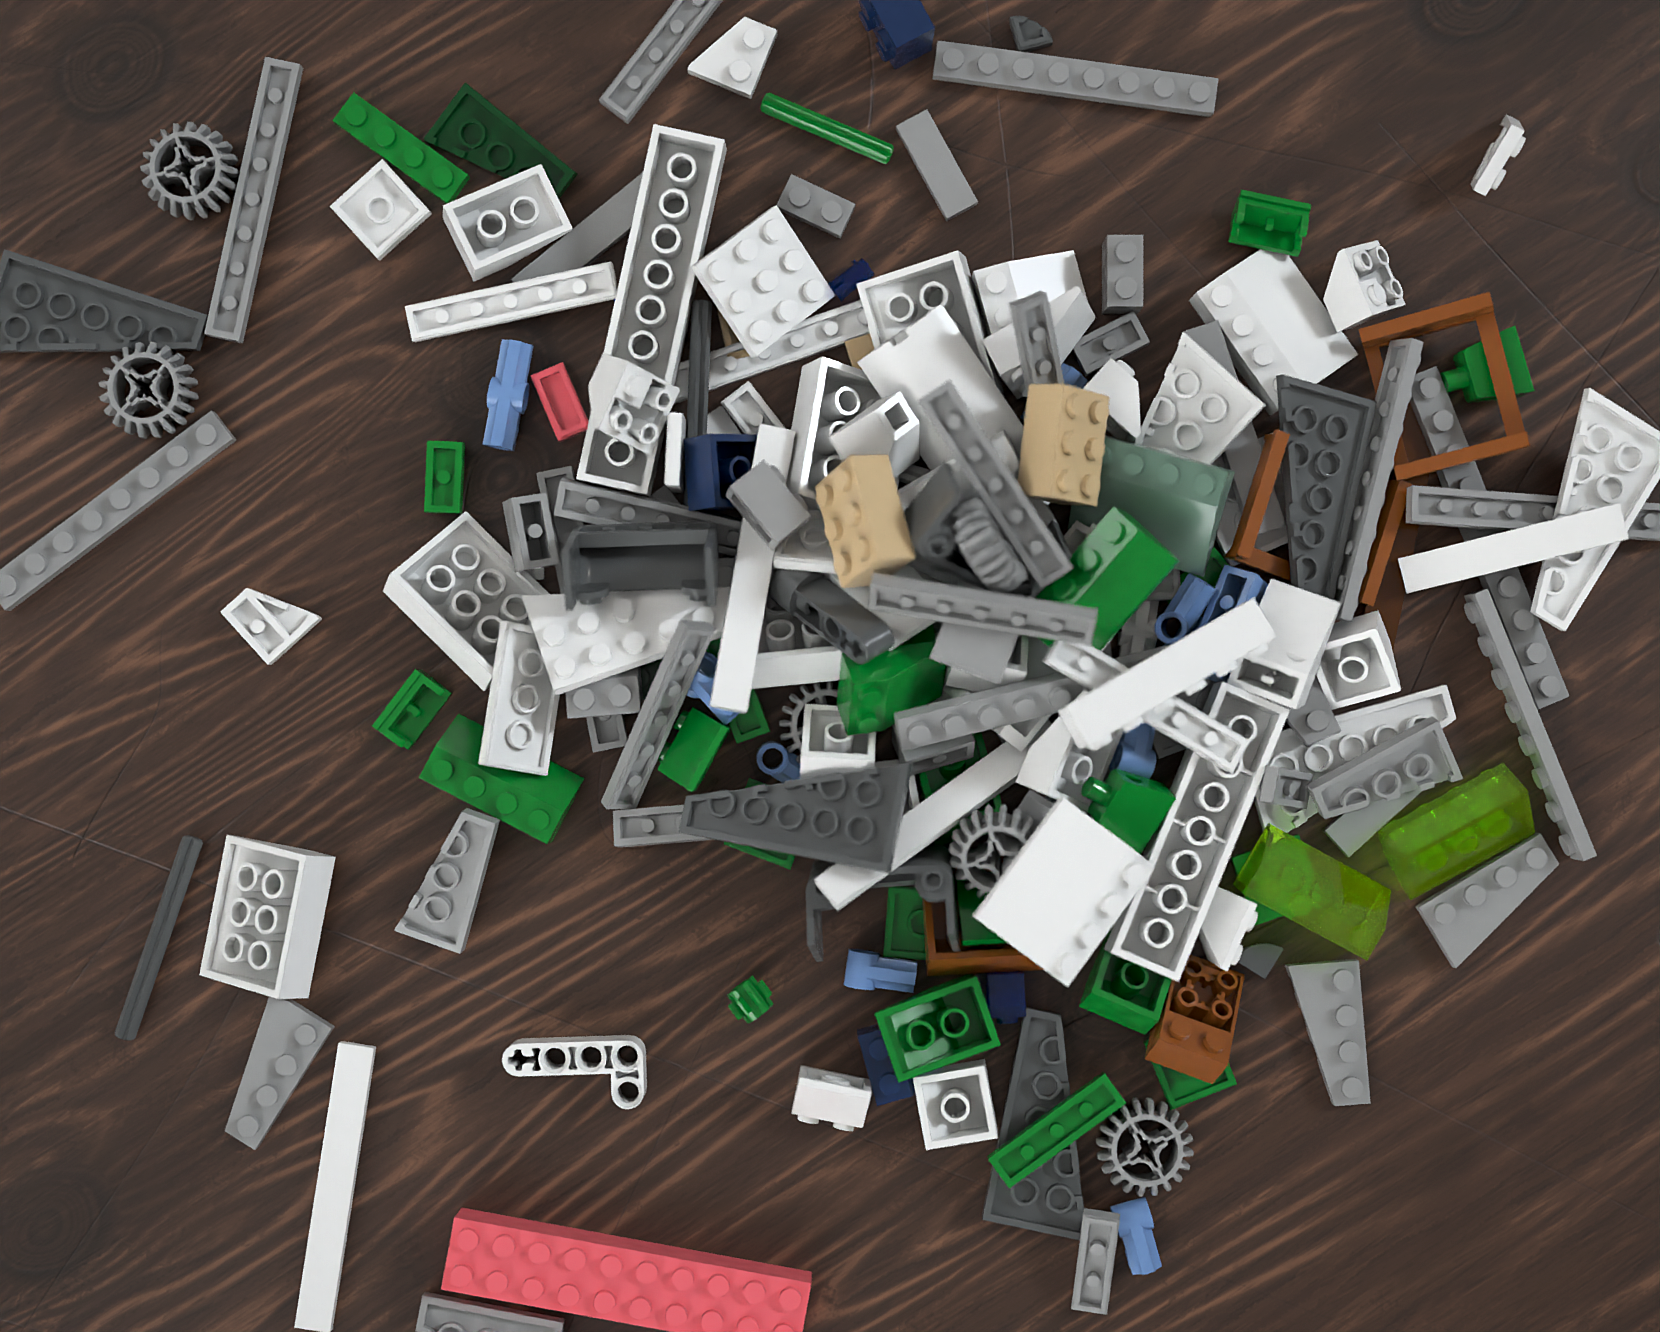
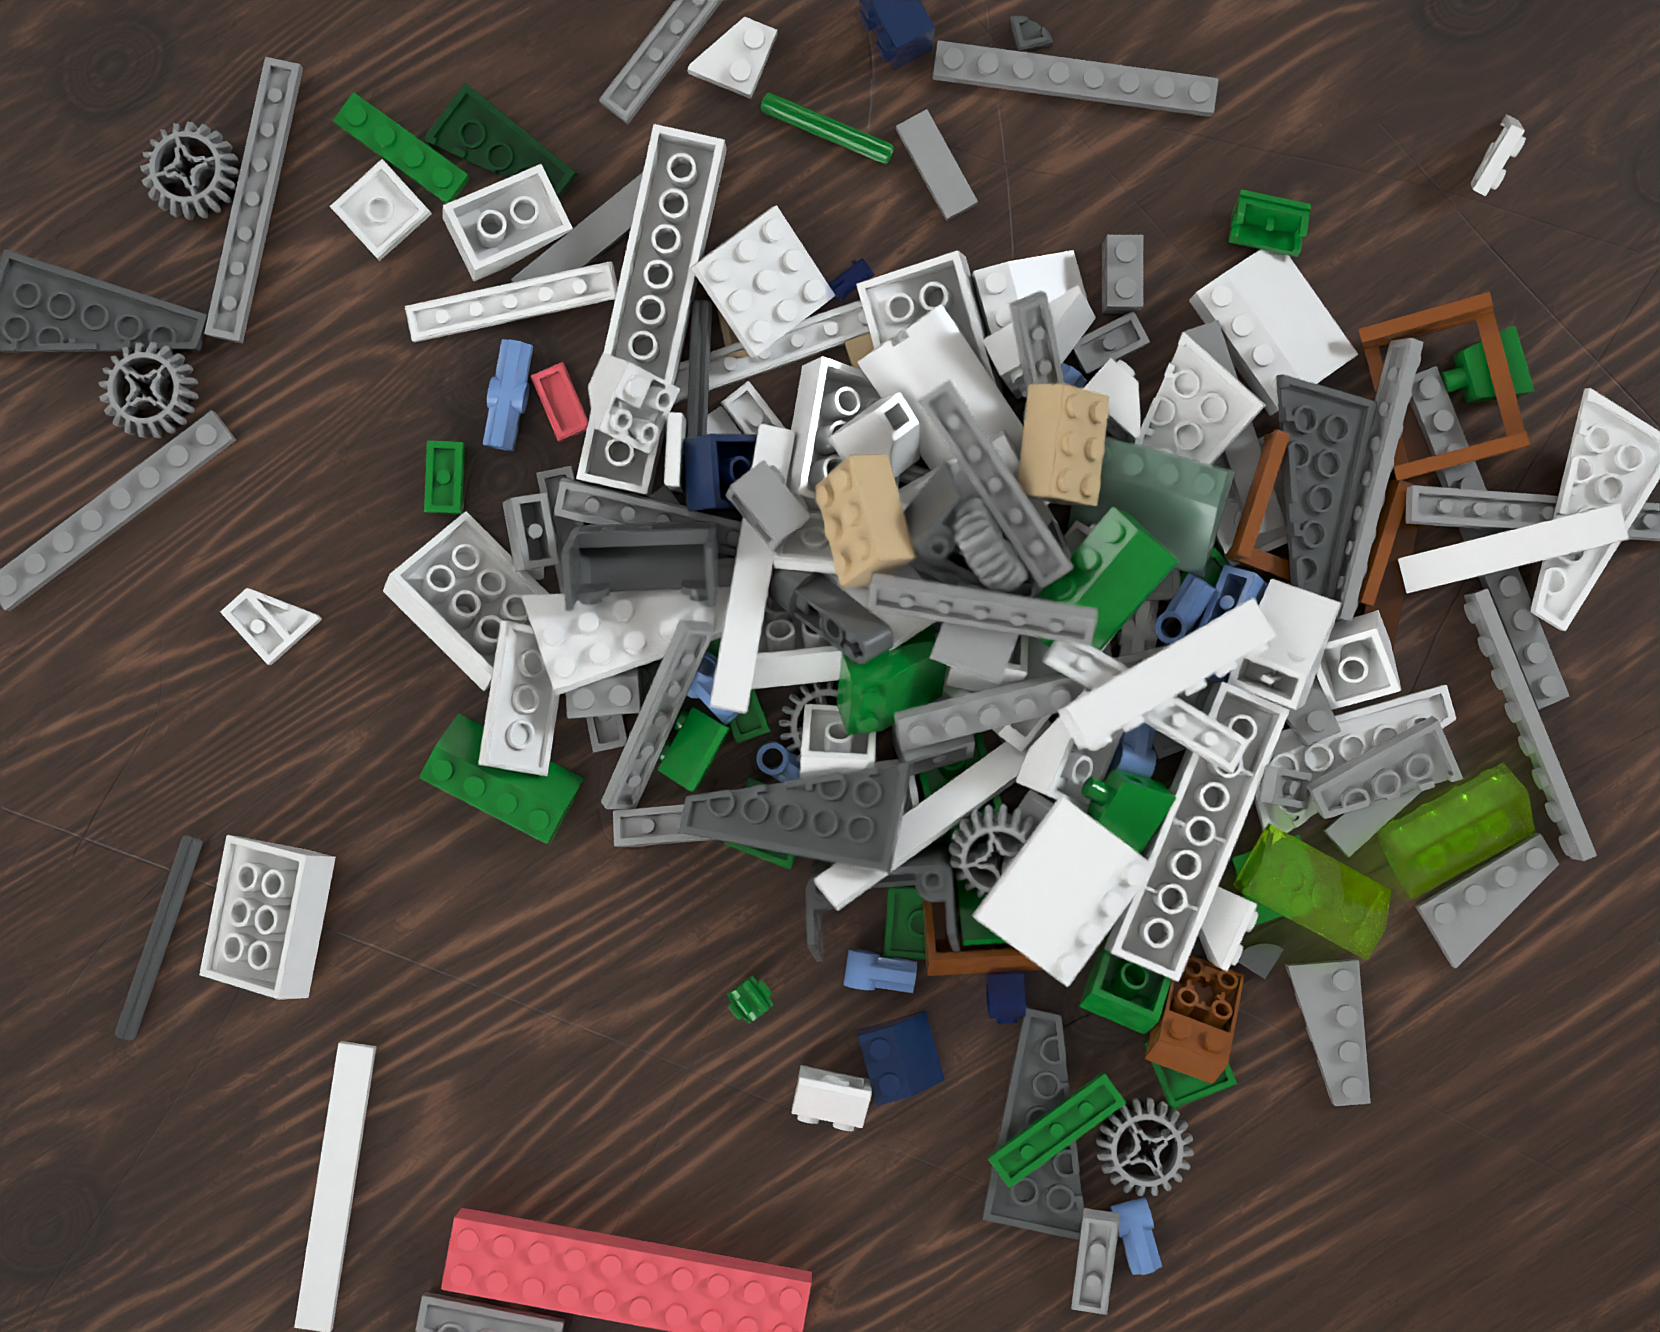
(278, 1060): light grey wing -> none
(412, 709): green hinge -> none
(451, 888): light grey wing -> none
(576, 1063): white beam -> none
(815, 206): light grey plate -> none
(937, 1027): green slope -> none
(955, 1105): white slope -> none
(1361, 286): white slope -> none

